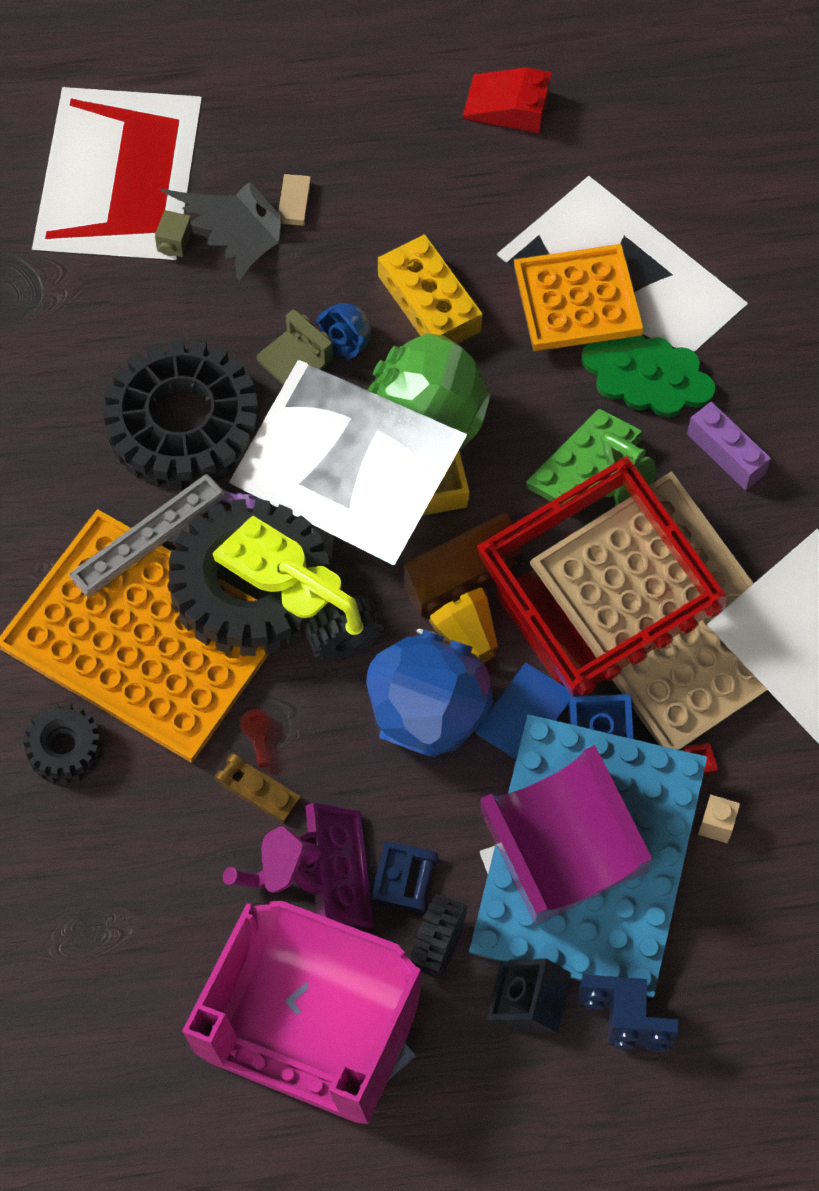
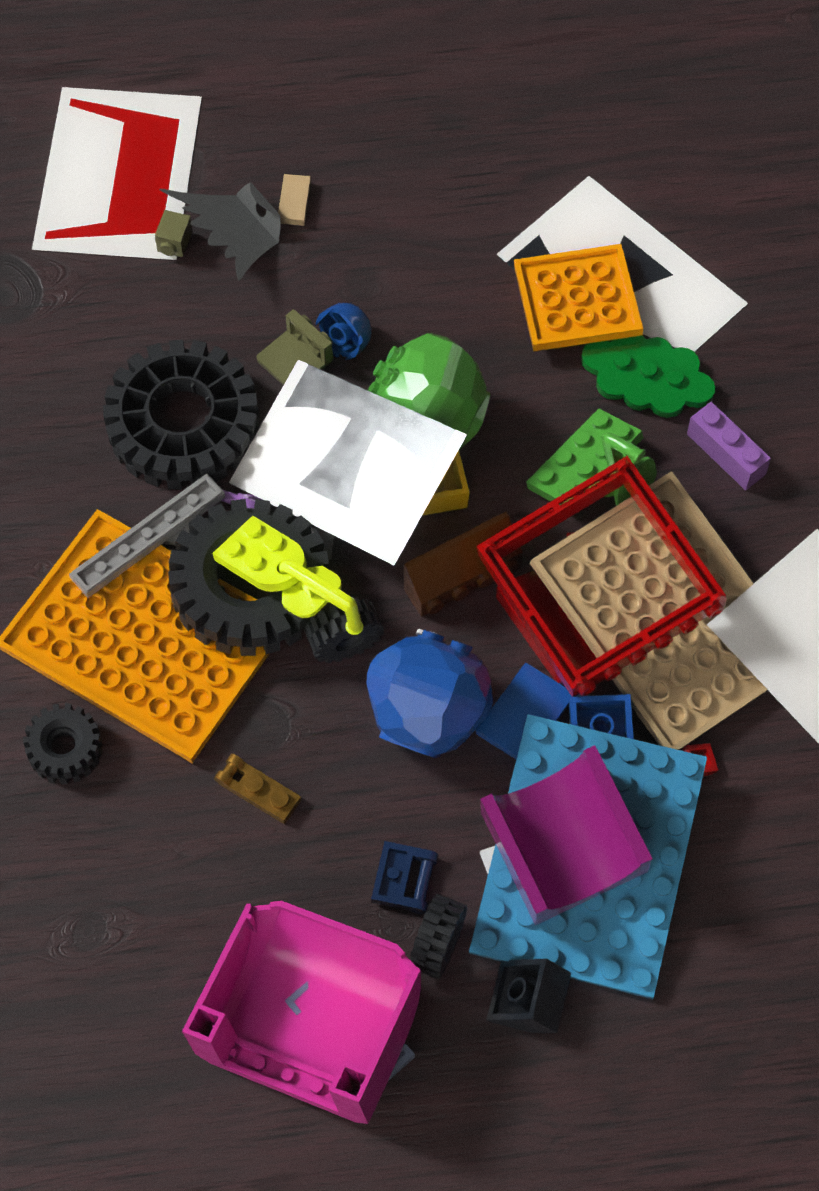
(255, 725): clear red plate -> none
(322, 862): magenta plate -> none
(429, 291): yellow brick -> none
(468, 623): yellow cone -> none
(509, 98): red slope -> none
(627, 1012): dark blue bracket -> none
(719, 818): tan brick -> none

